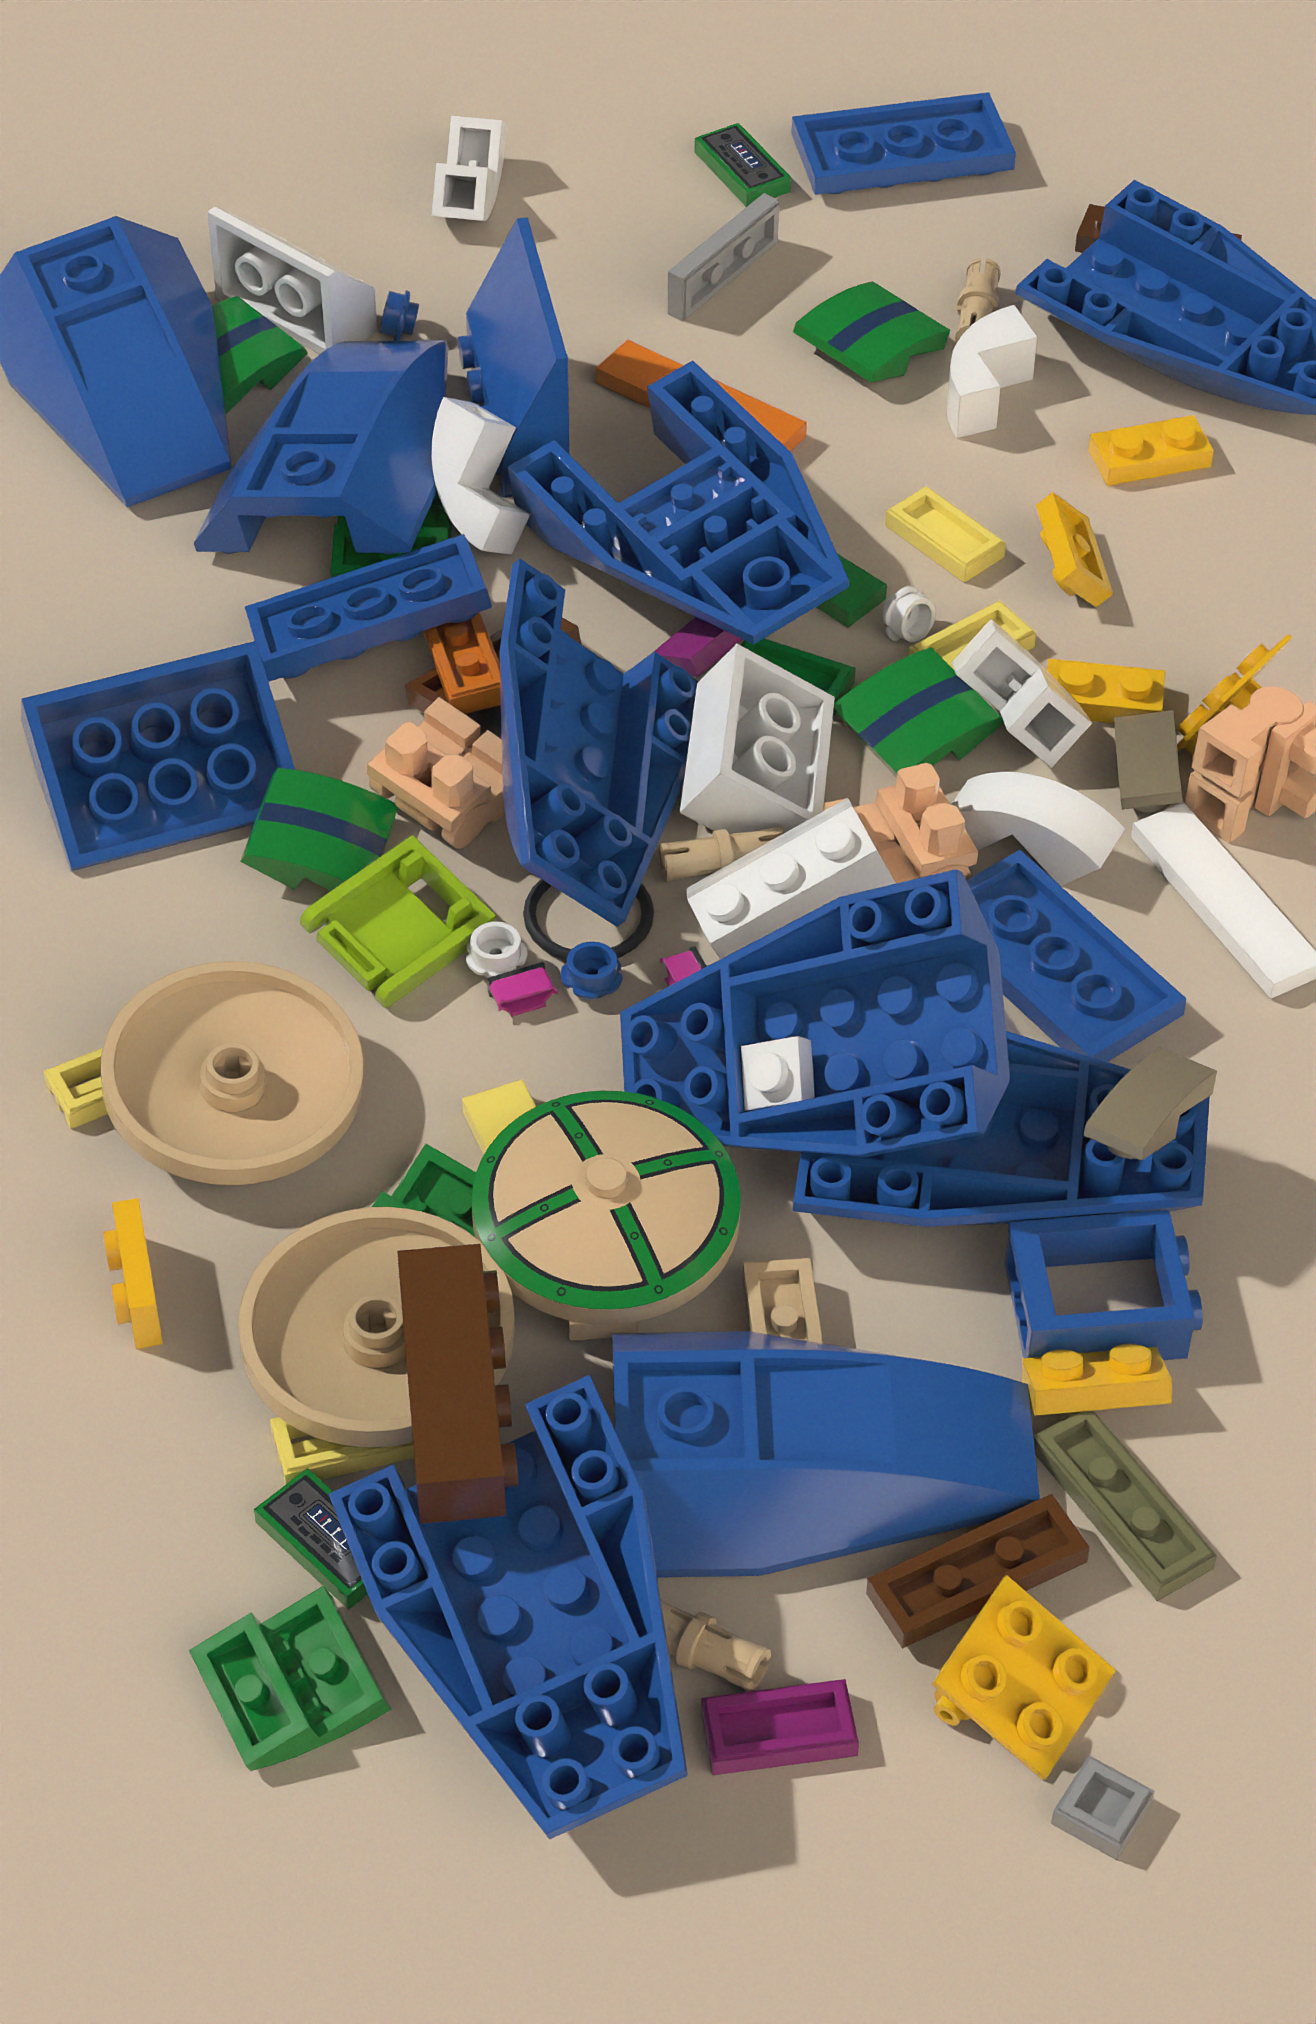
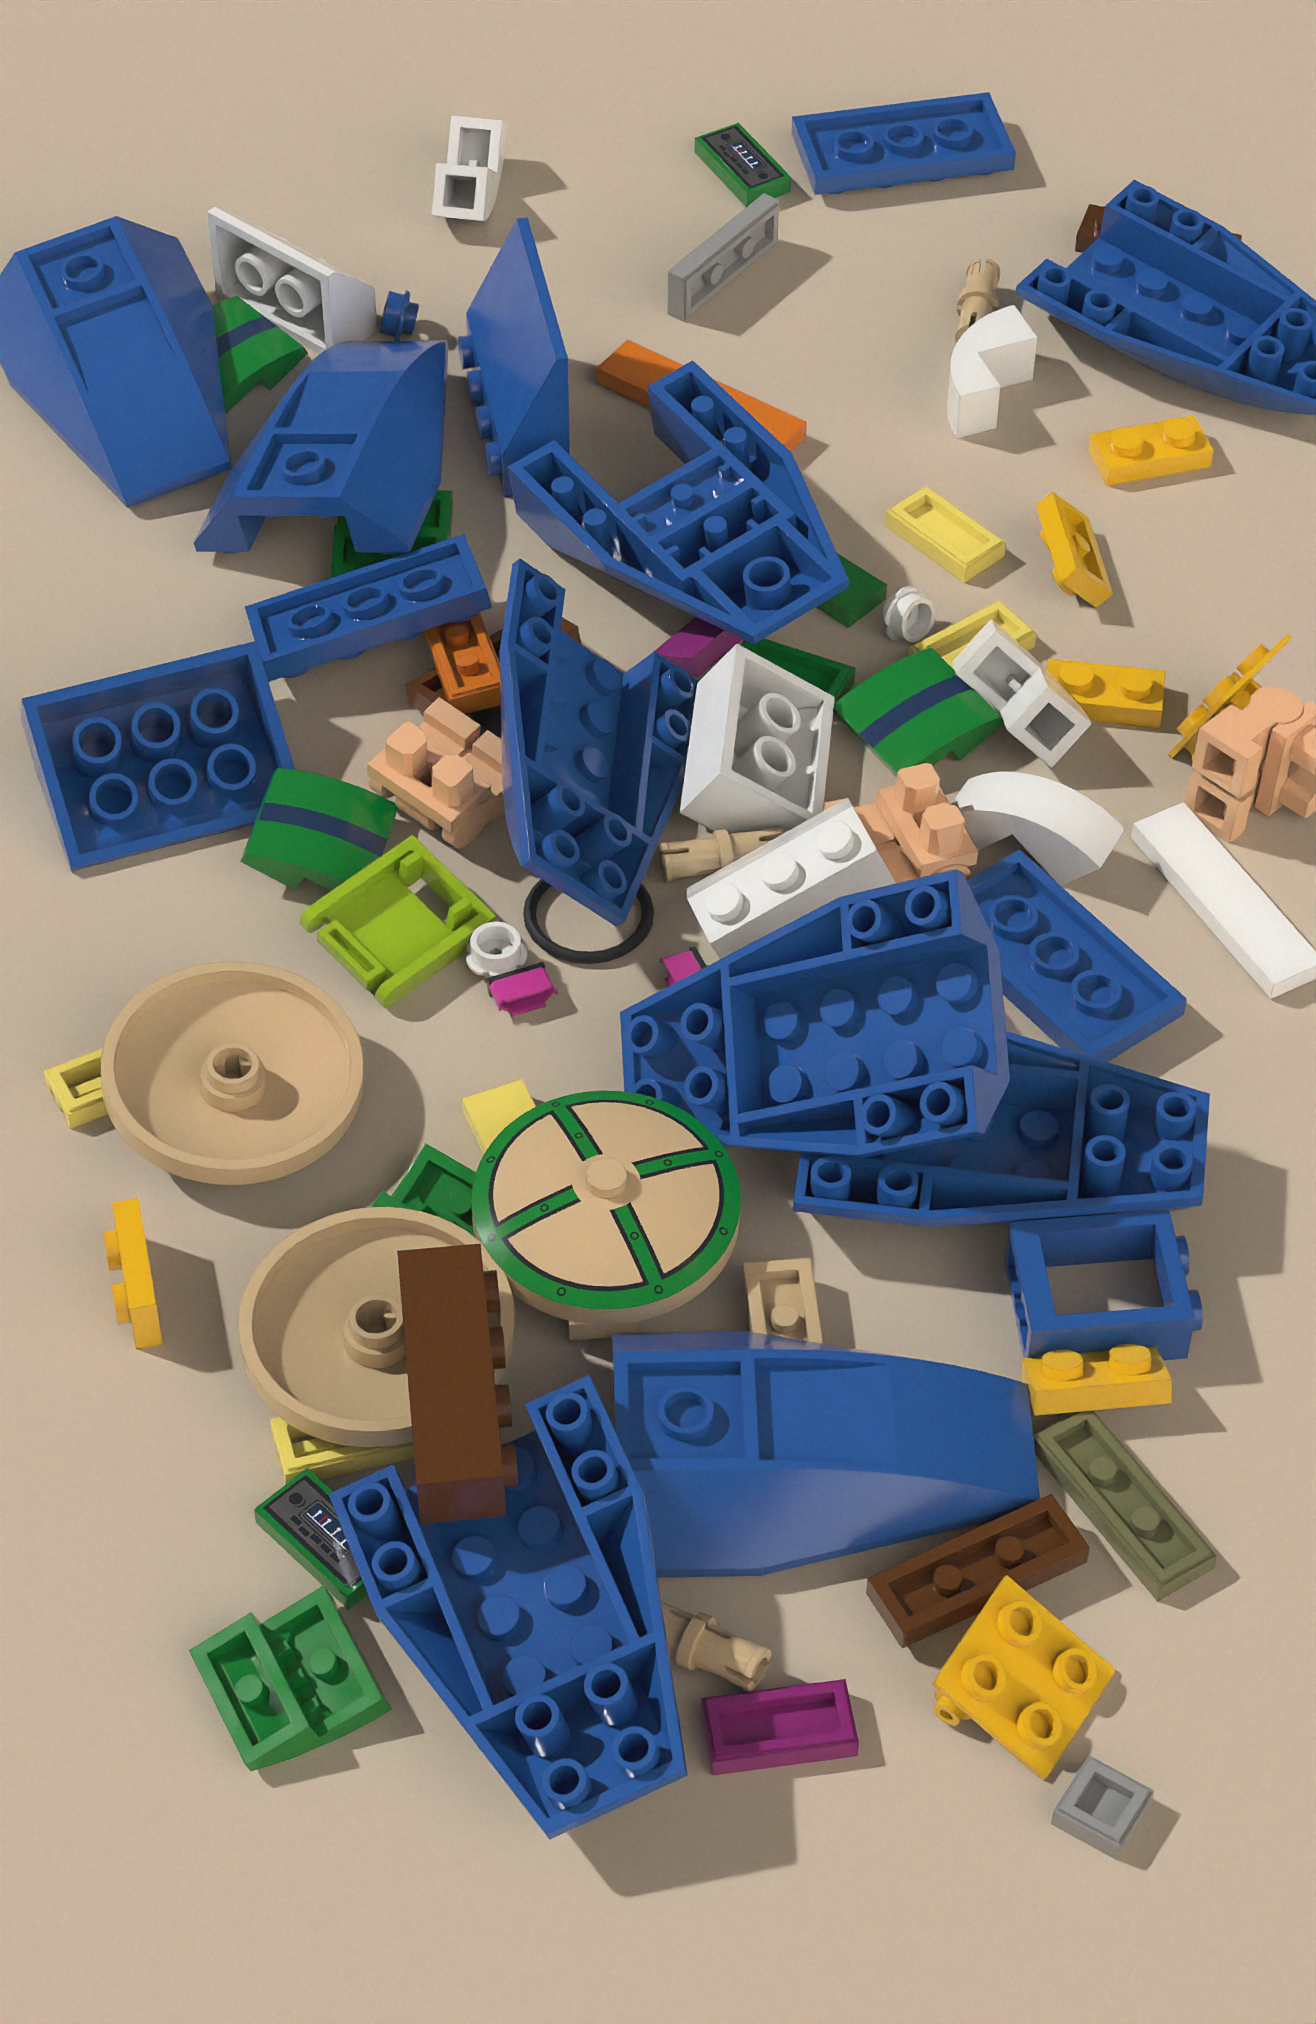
(464, 460): white brick -> none
(592, 970): blue plate -> none
(777, 1072): white plate -> none
(871, 331): green slope -> none
(1147, 1103): dark tan slope -> none
(1148, 761): dark tan slope -> none

